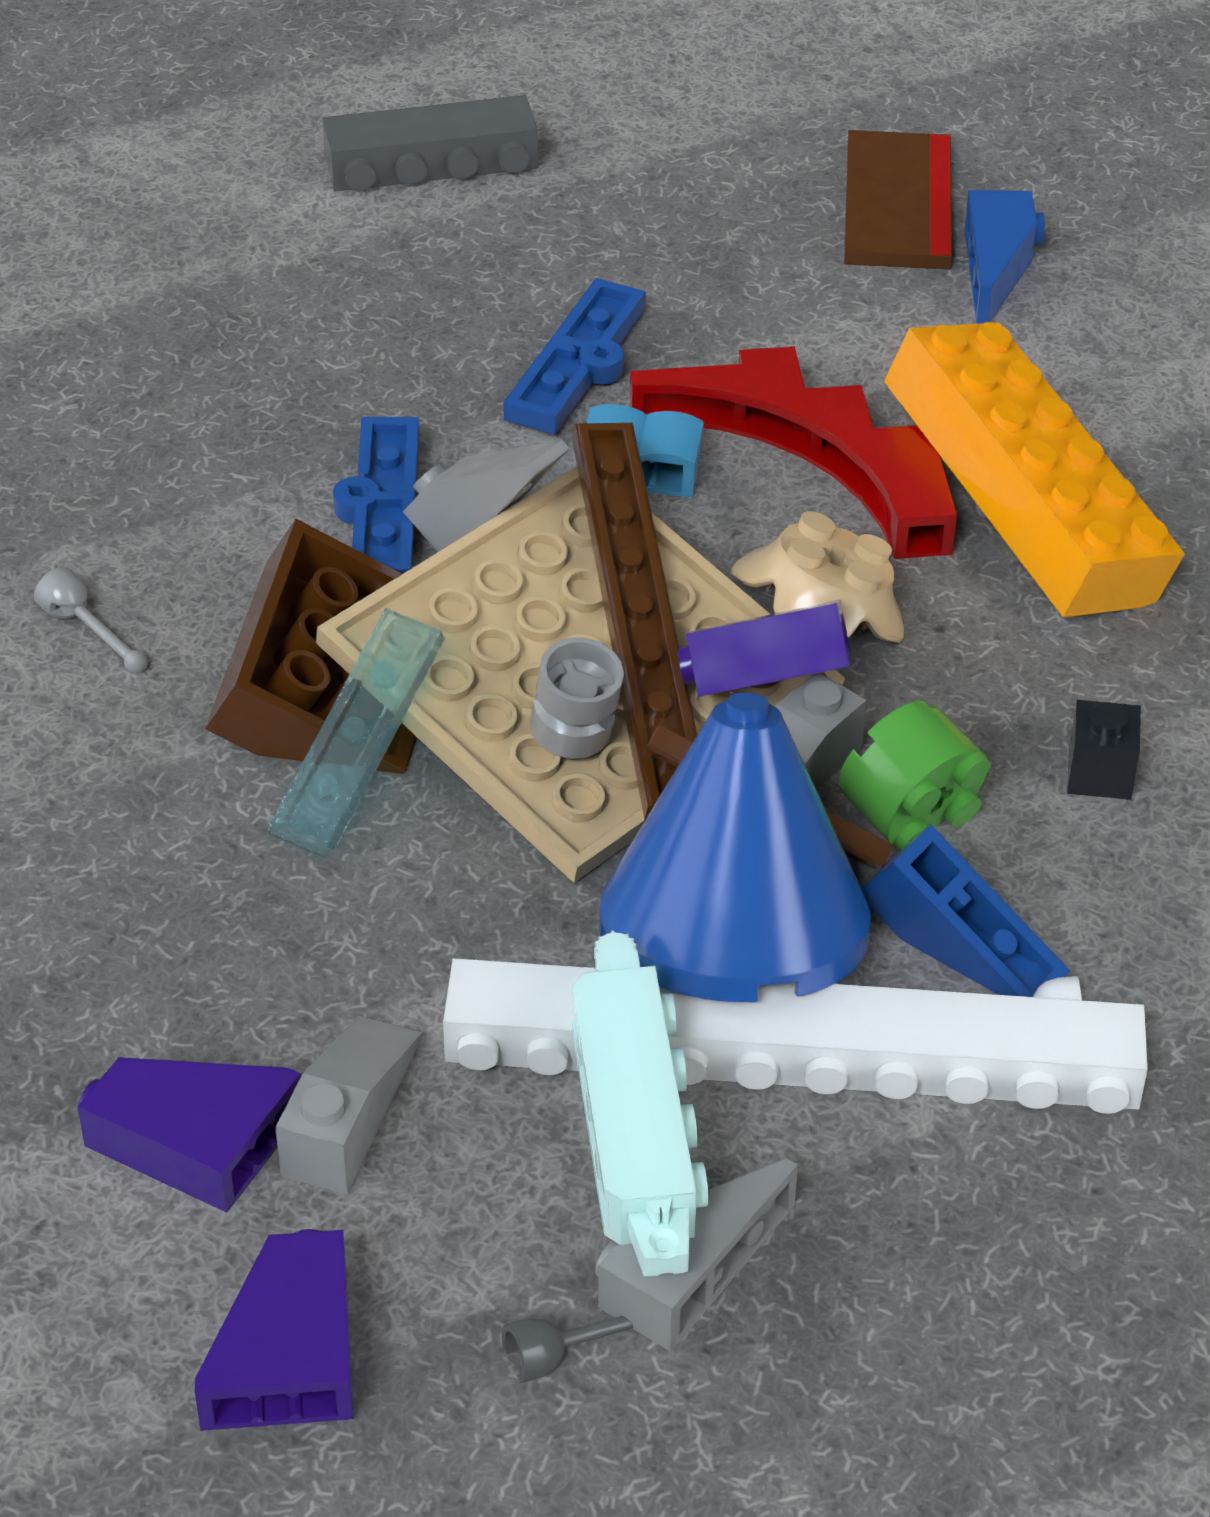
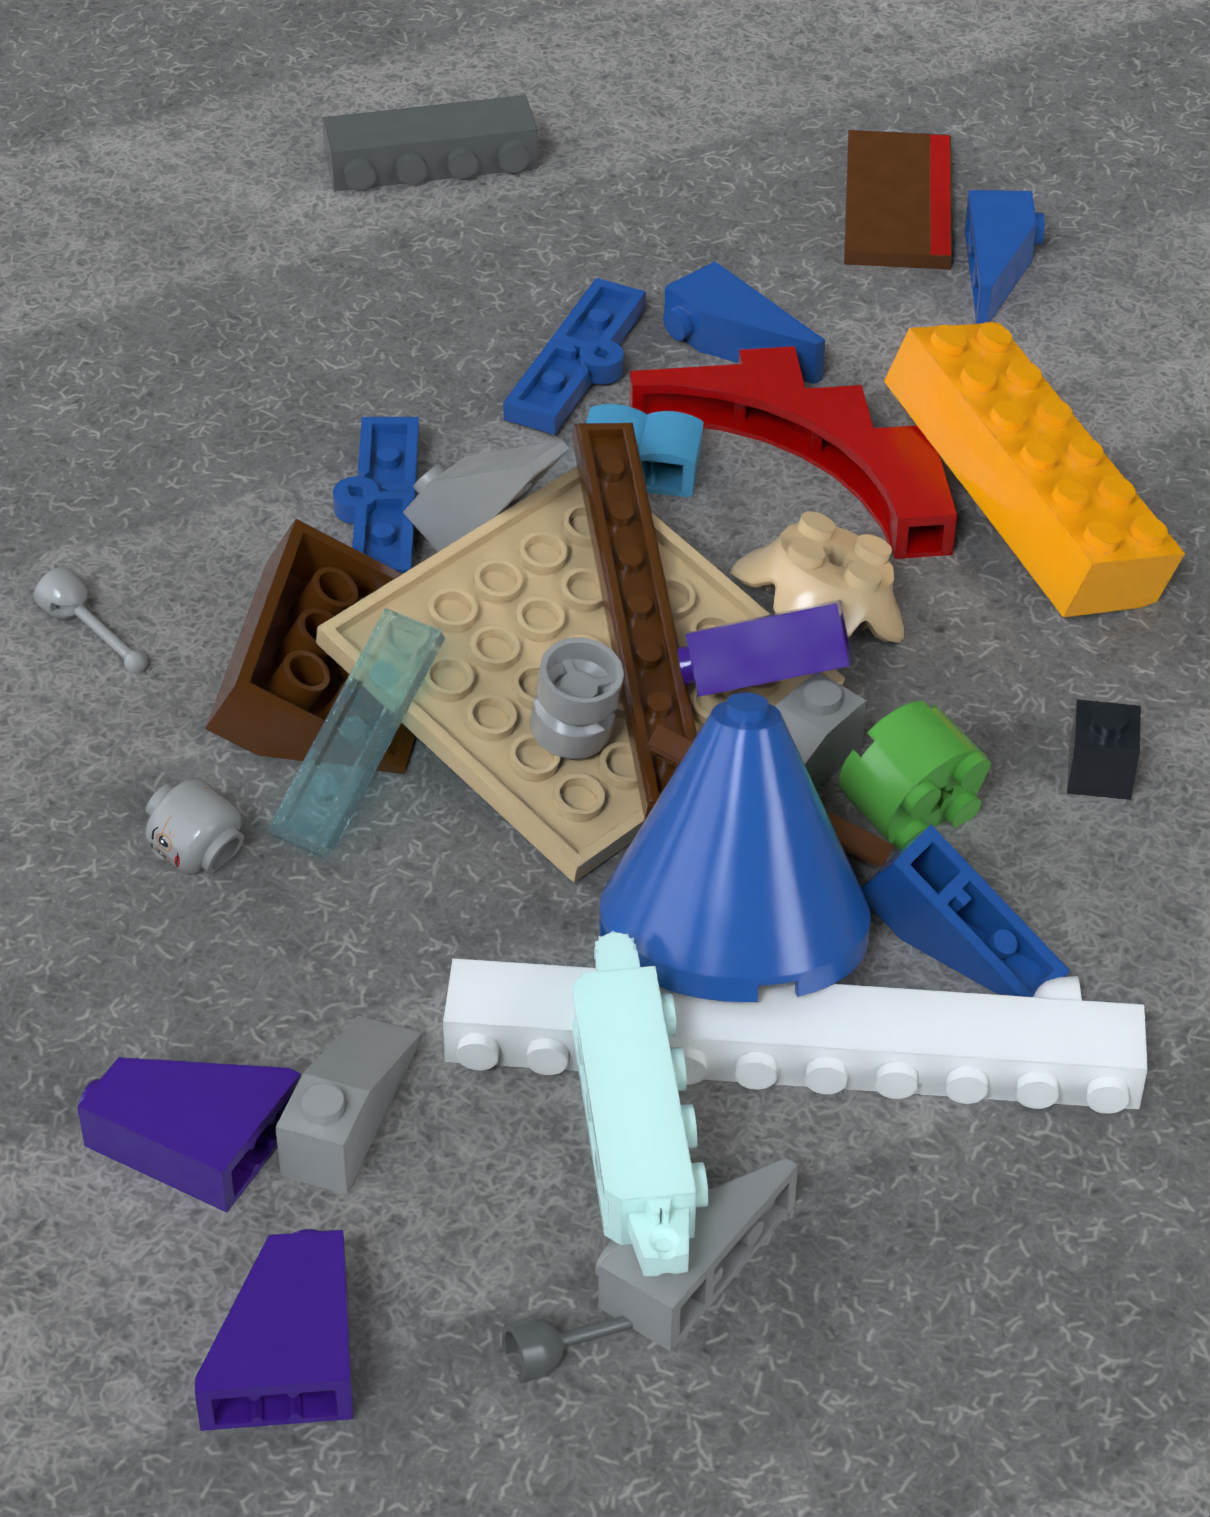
(193, 826): none -> light grey head
(725, 315): none -> blue slope

